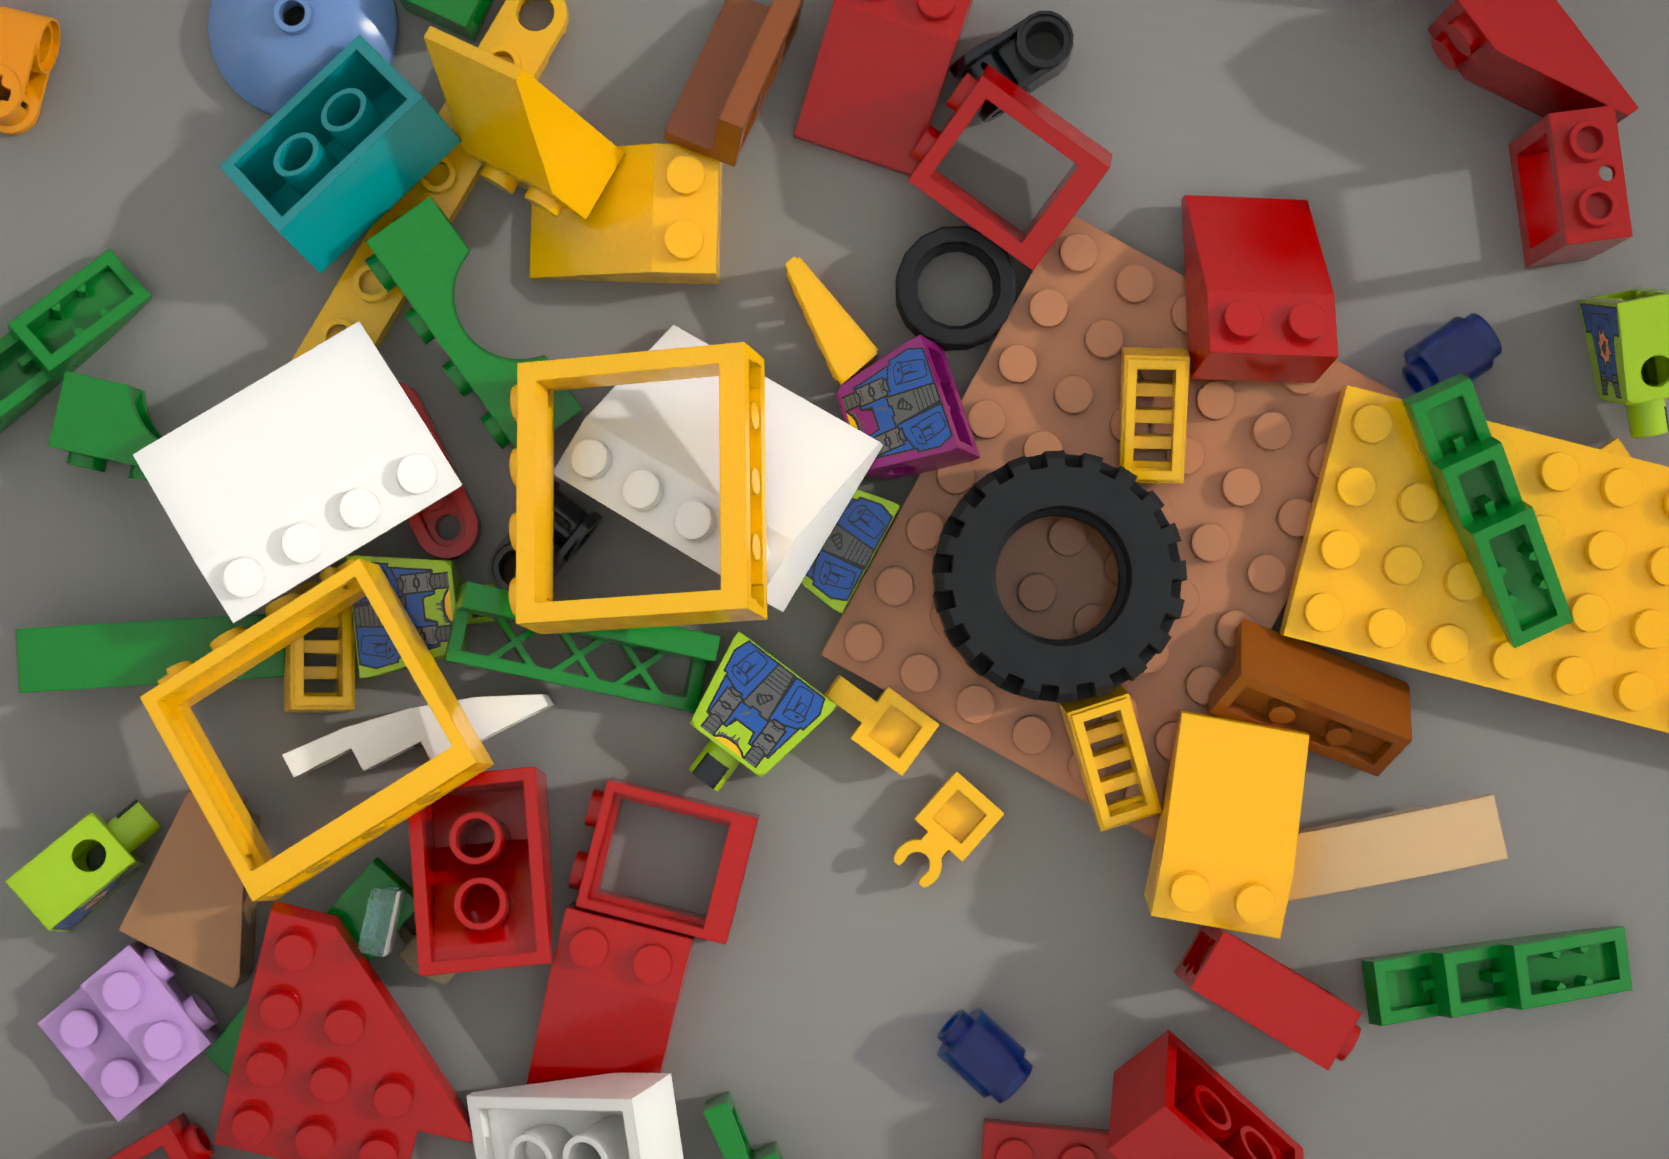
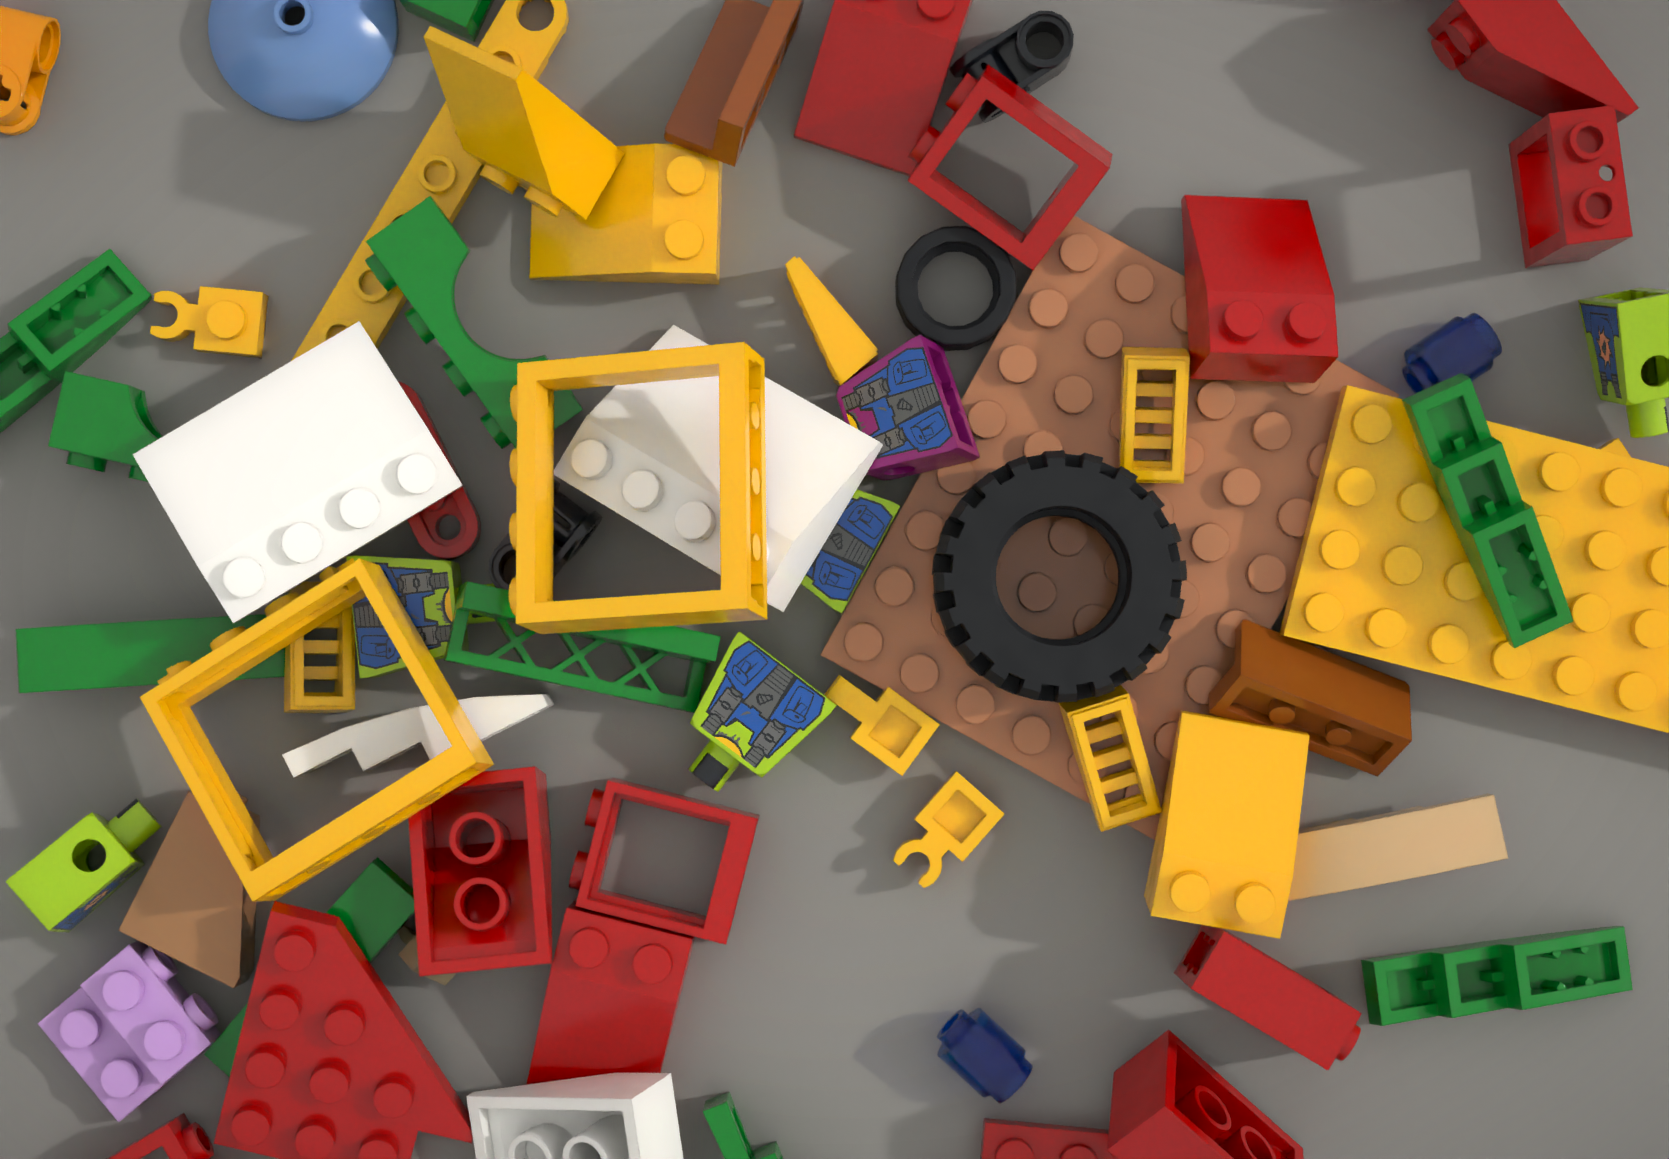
(222, 321): none -> yellow plate
(340, 153): teal brick -> none
(381, 920): clear light blue tile -> none

